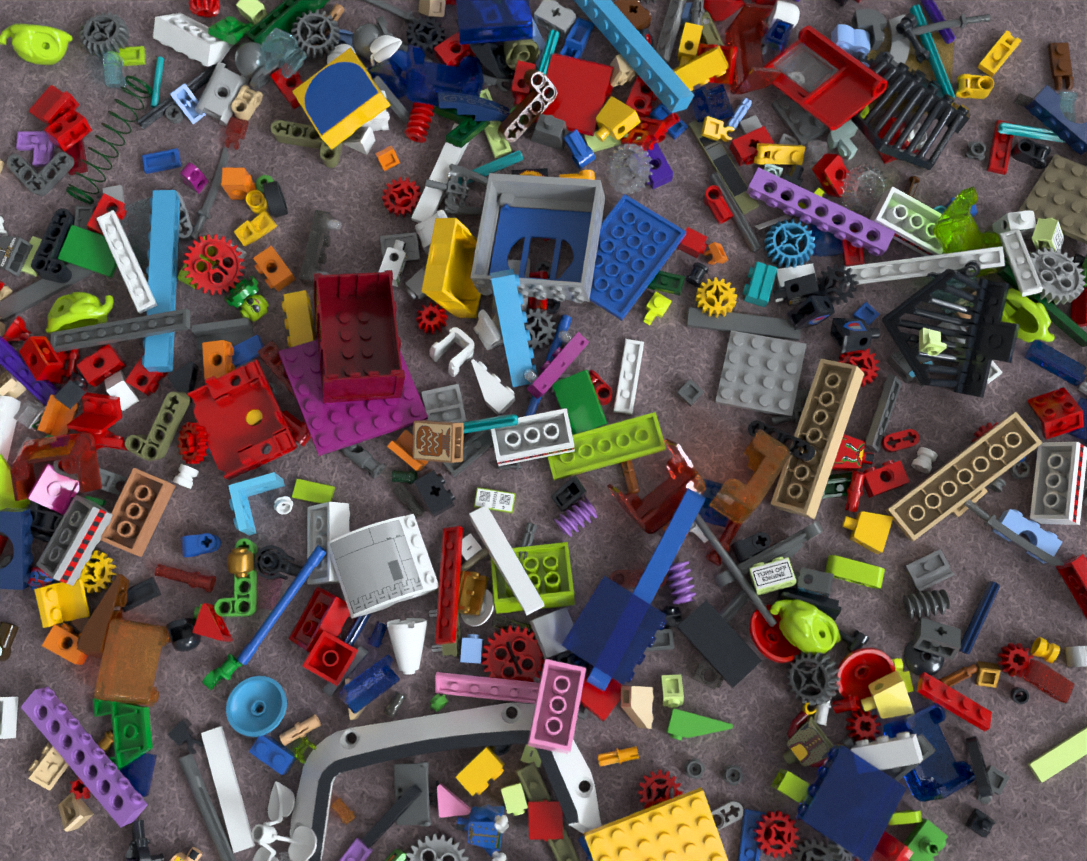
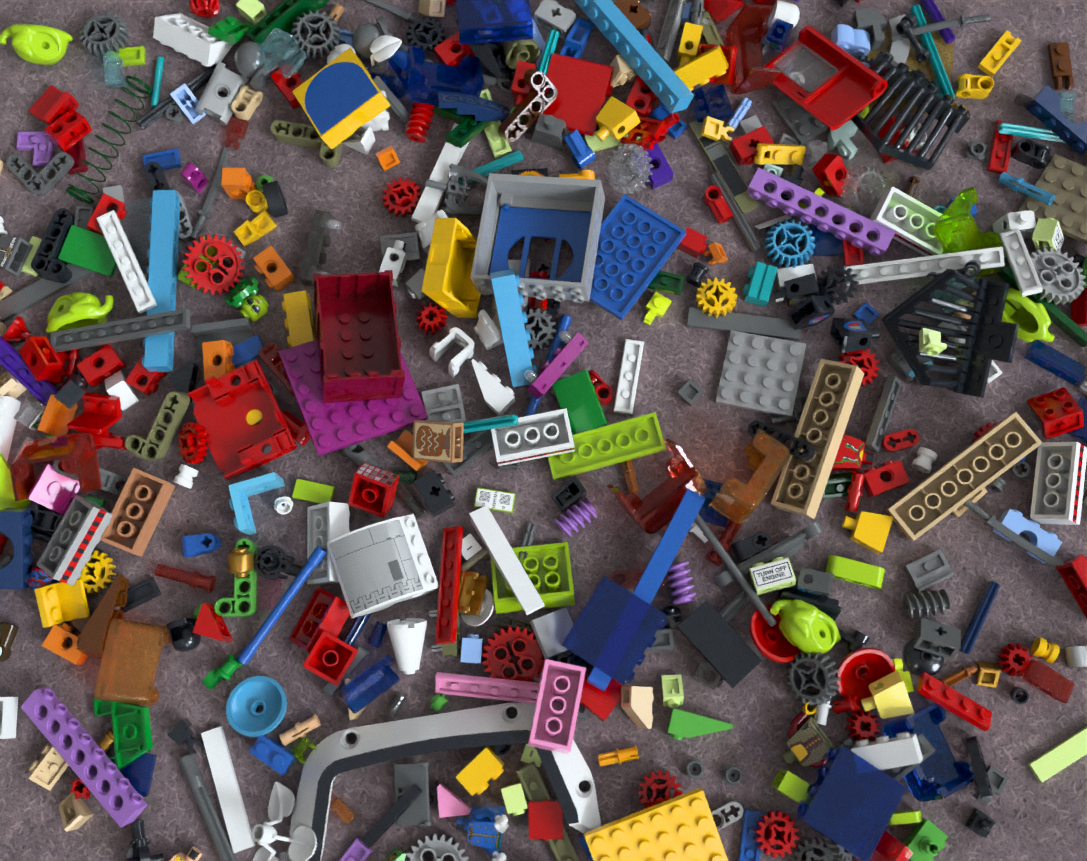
(152, 180): none -> black beam
(373, 490): none -> red brick
(1006, 179): none -> dark azure pin

